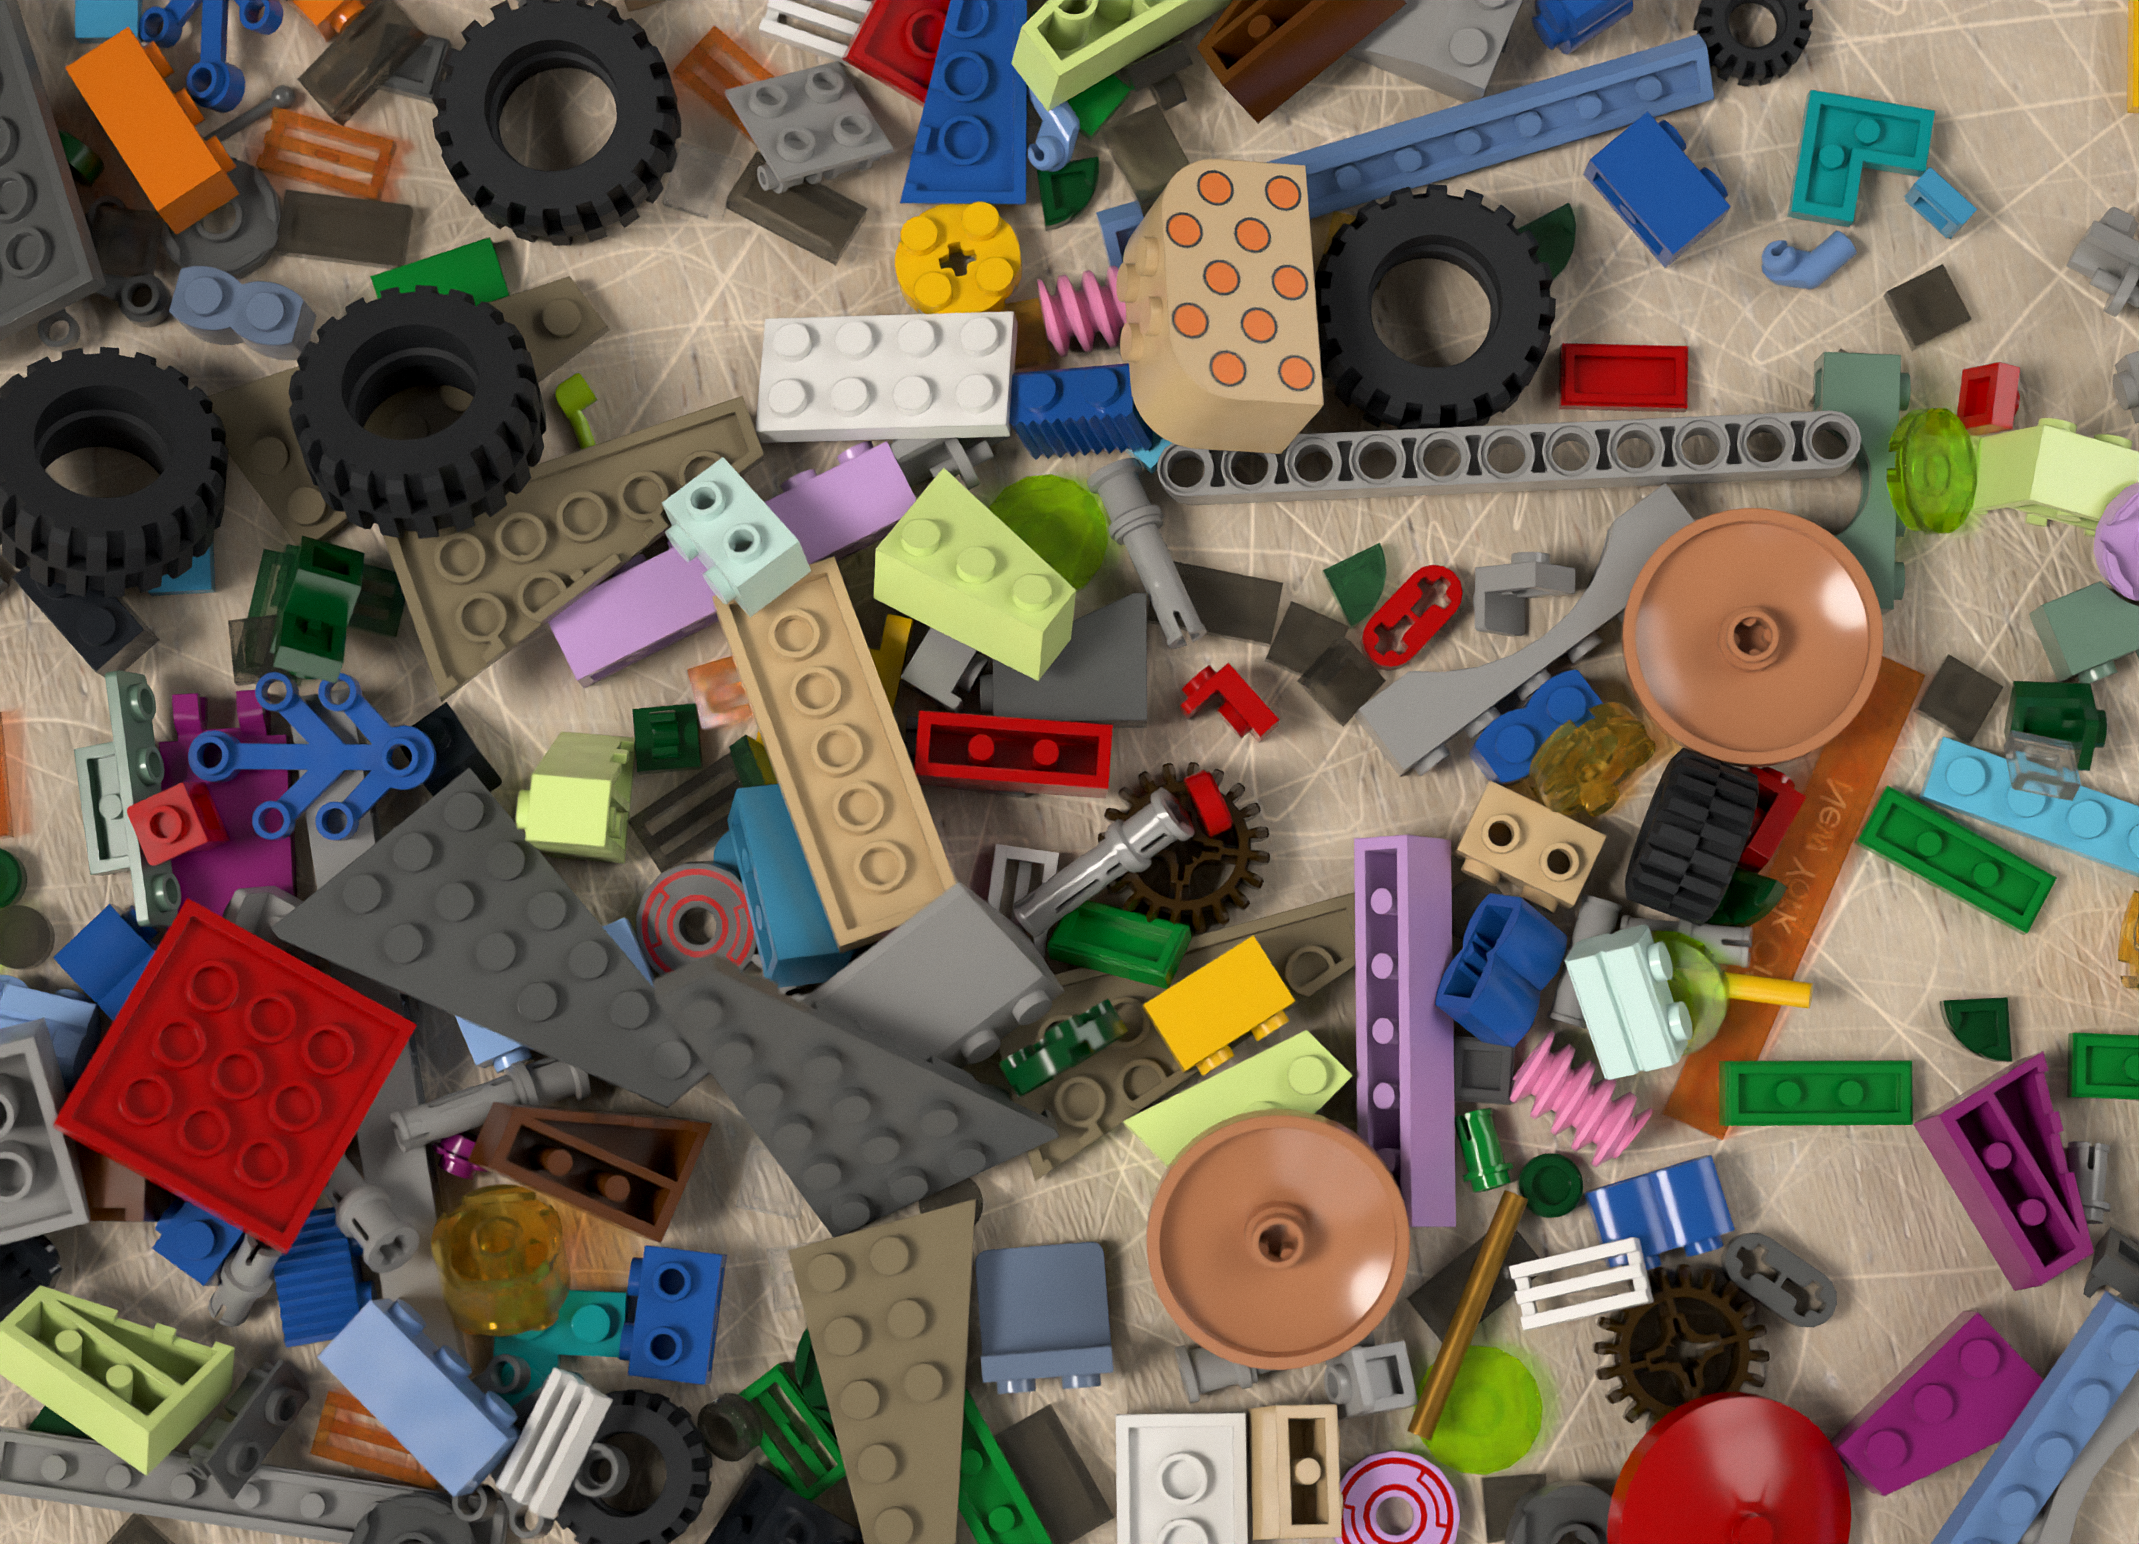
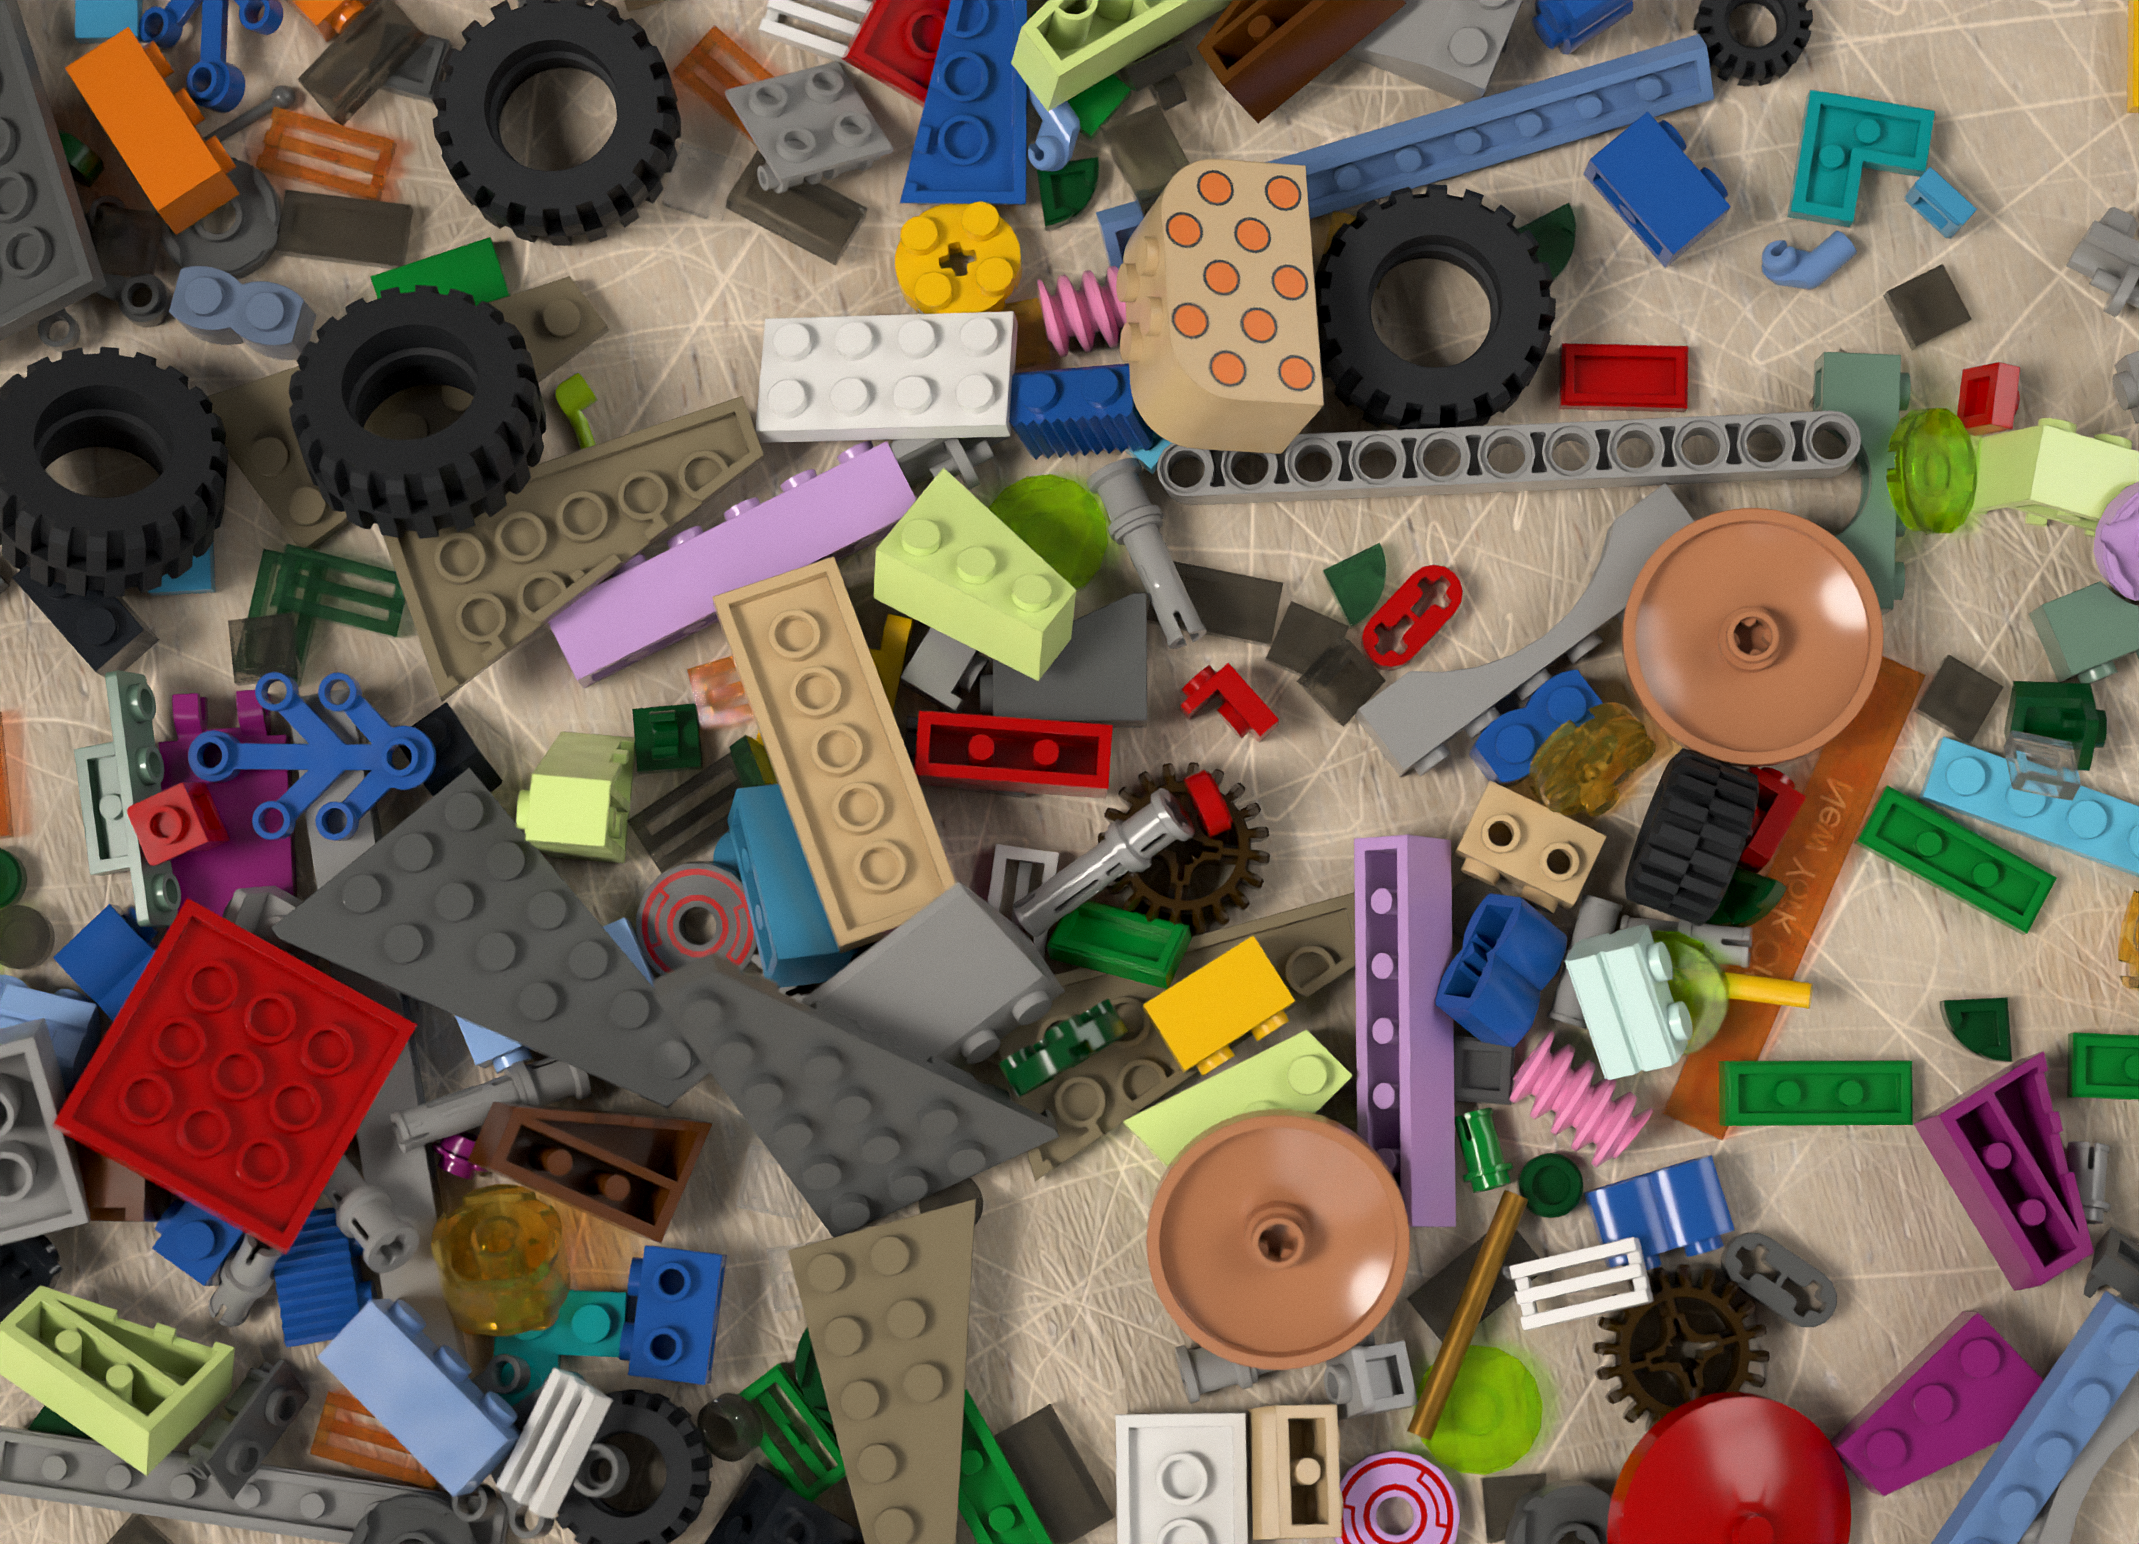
(317, 610): dark green brick -> none
(735, 538): light aqua brick -> none
(1043, 1316): sand blue bracket -> none
(1504, 587): light grey bracket -> none

